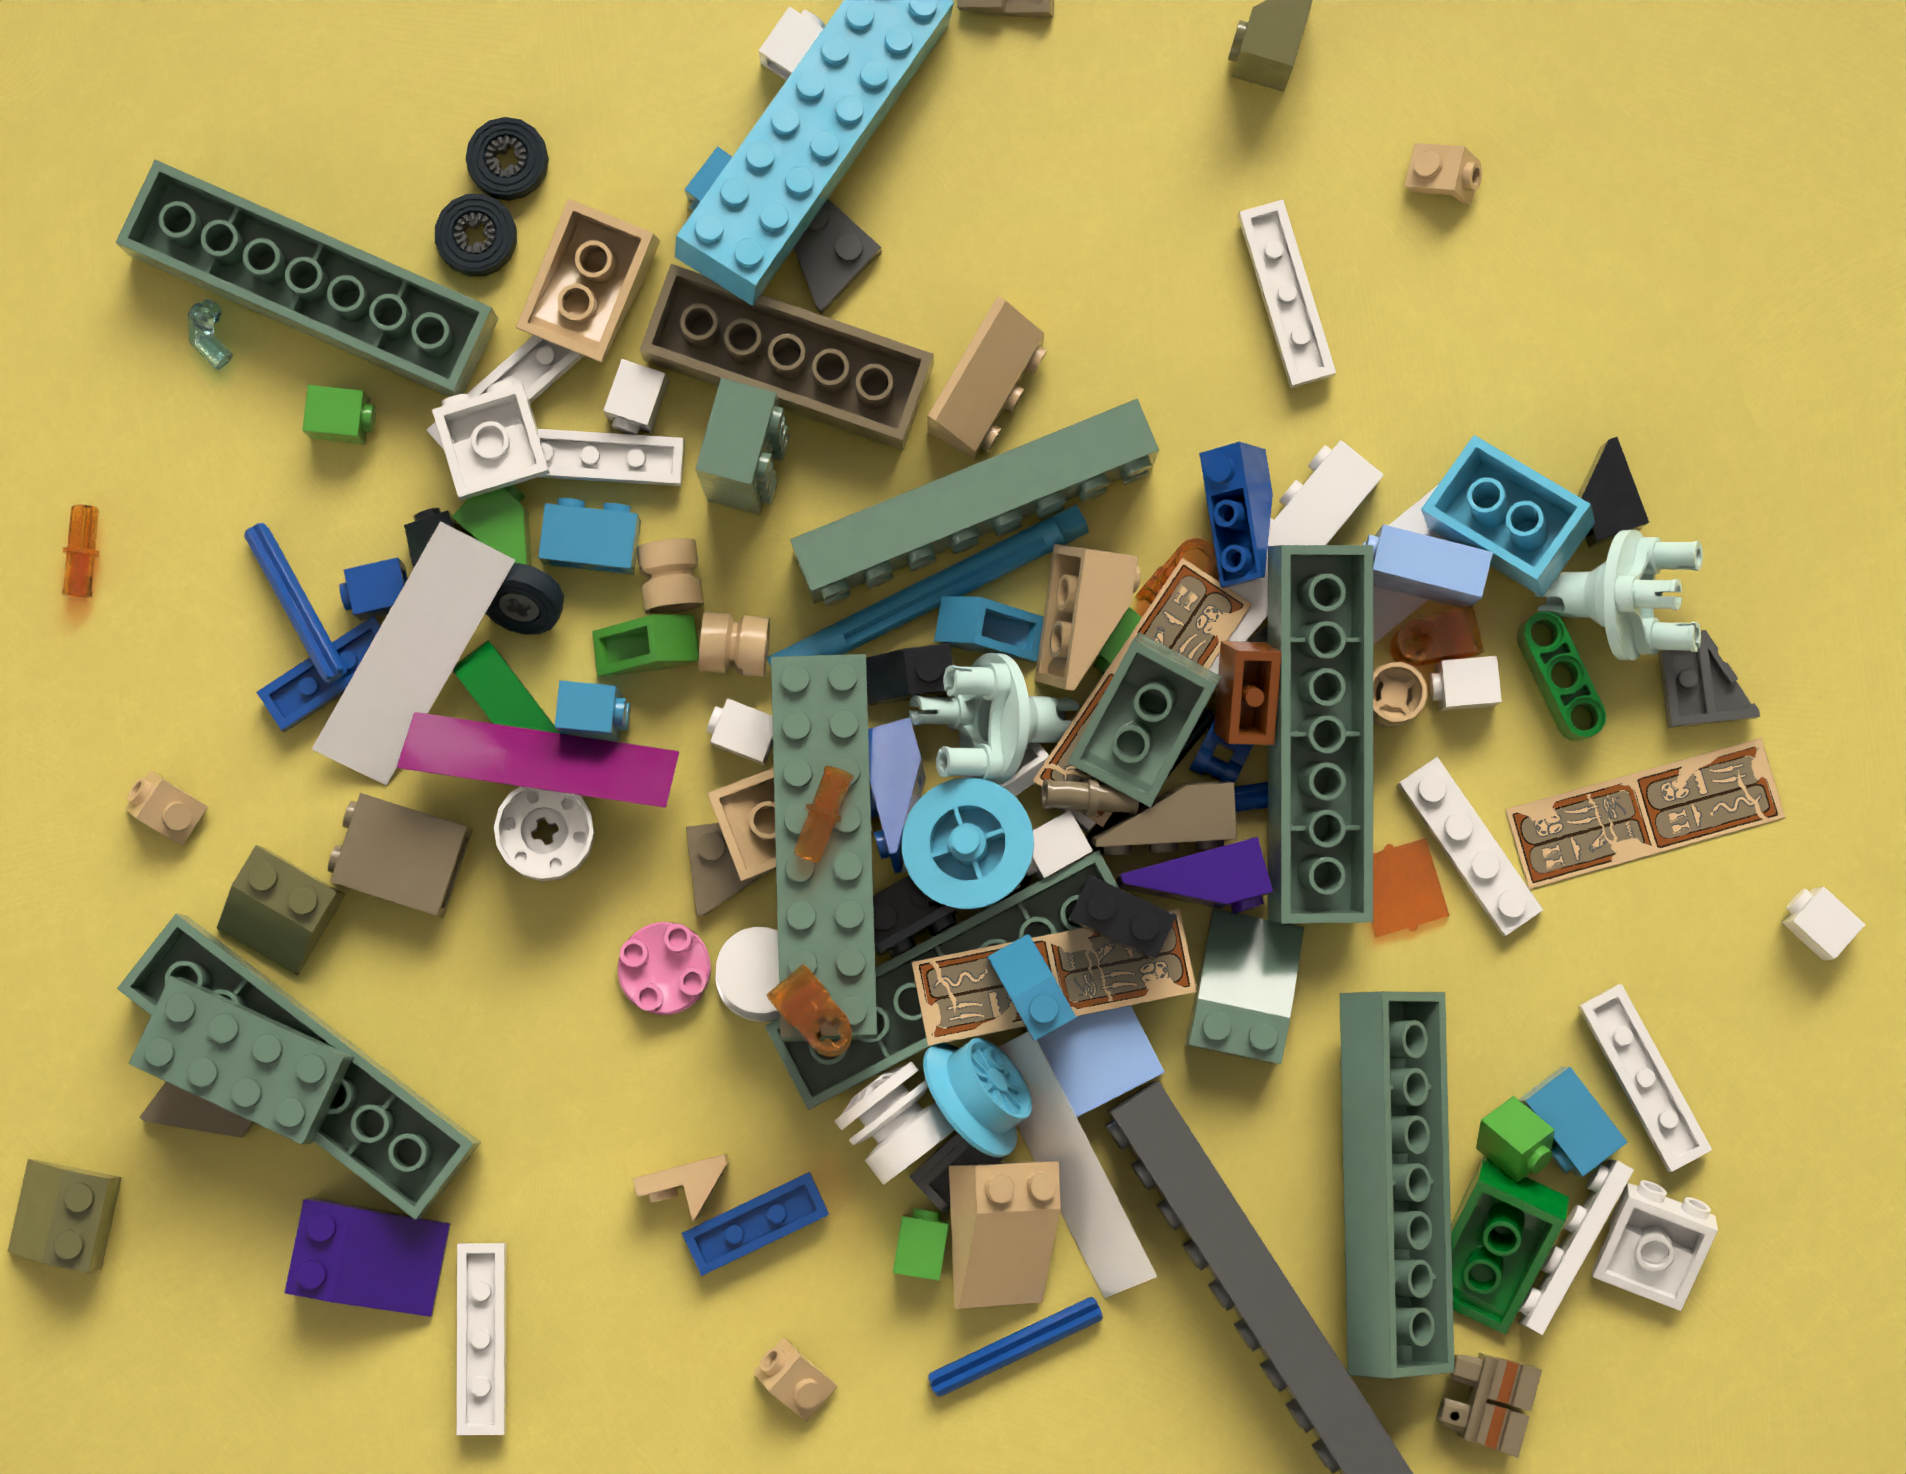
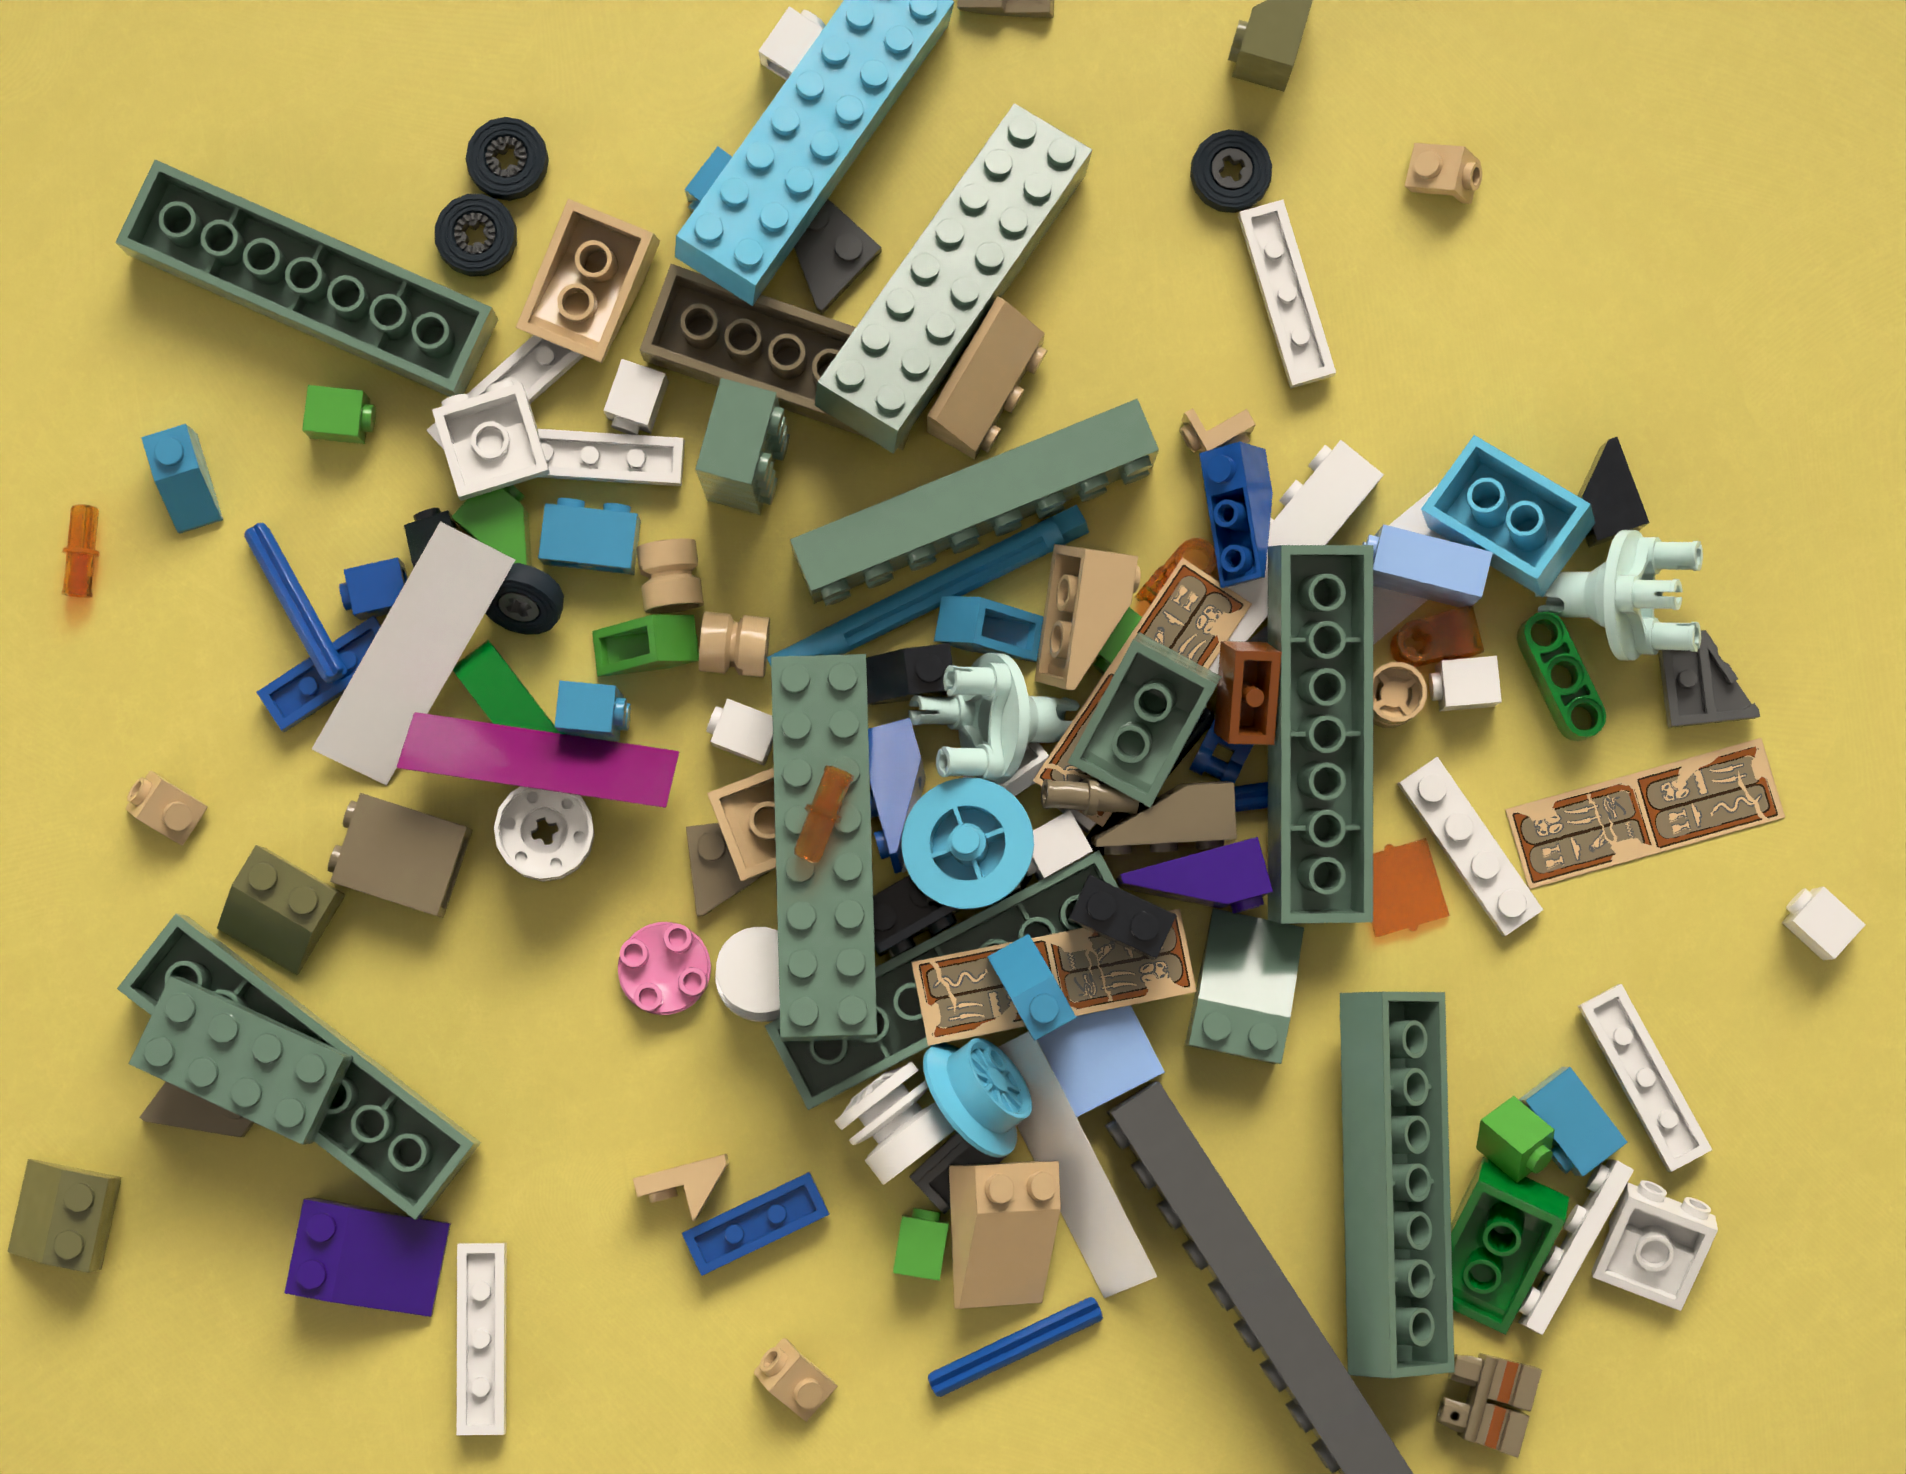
(182, 477): none -> dark azure slope
(201, 333): clear light blue arm -> none
(808, 1005): clear orange piece -> none
(952, 278): none -> brick
(1225, 193): none -> black bush
(1226, 433): none -> tan bracket

